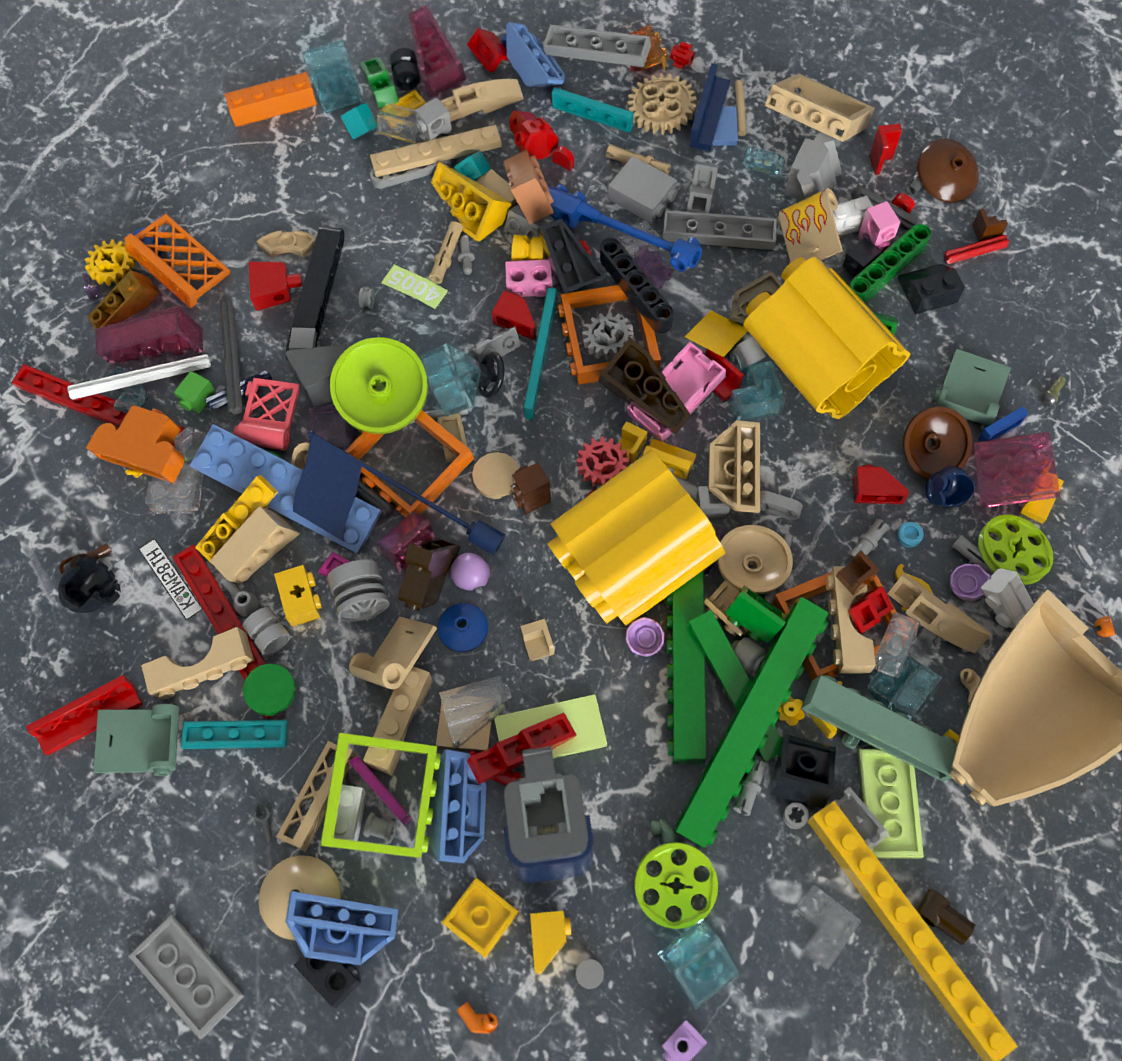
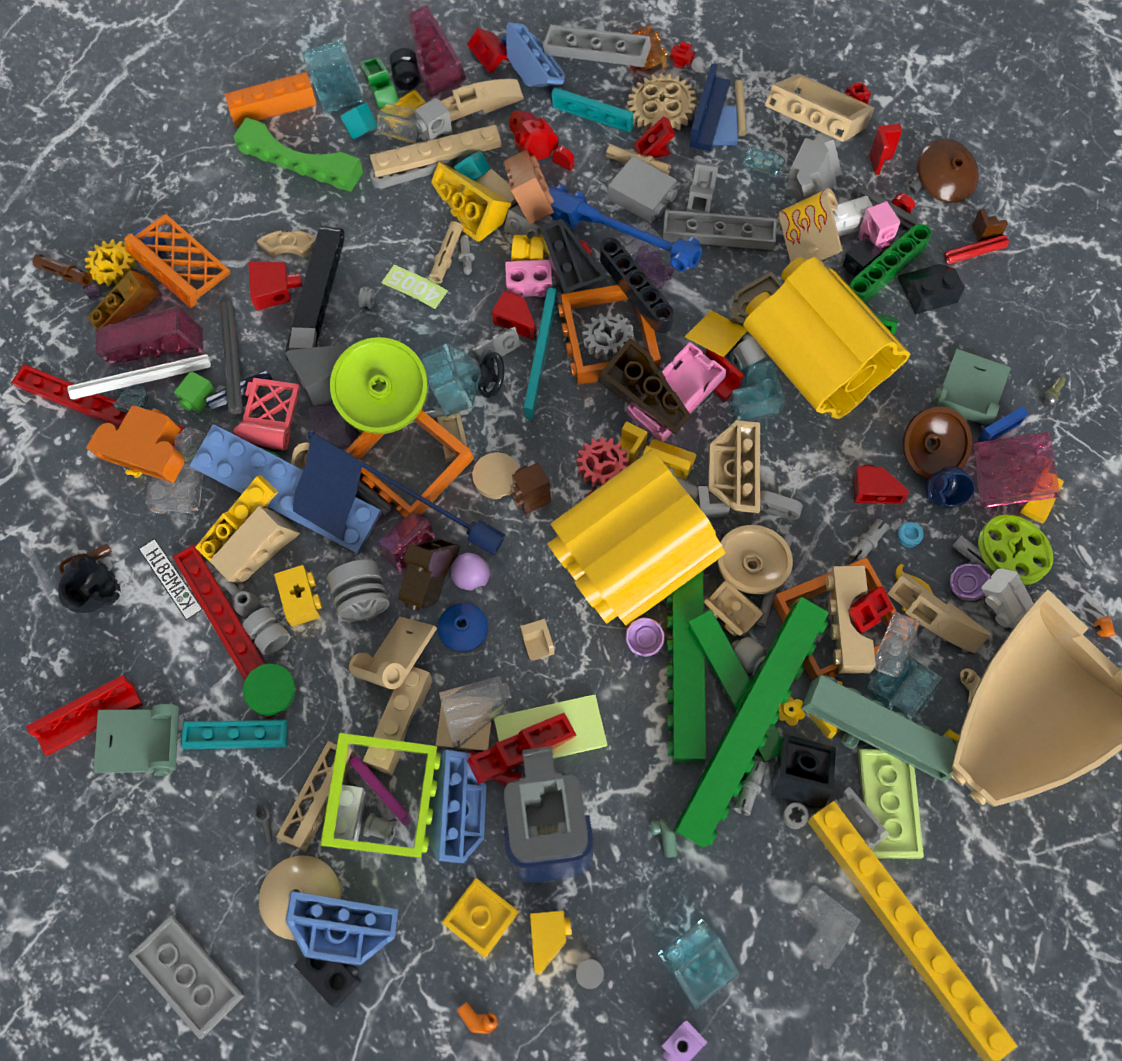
(68, 272): none -> reddish brown pin
(228, 652): tan arch -> none
(332, 562): dark pink tile -> none
(335, 168): none -> bright green arch
(655, 140): none -> red slope
(683, 897): lime wedge -> none
(756, 615): green slope -> none
(857, 573): reddish brown panel -> none
(859, 92): none -> red gear
(938, 913): dark brown piece -> none

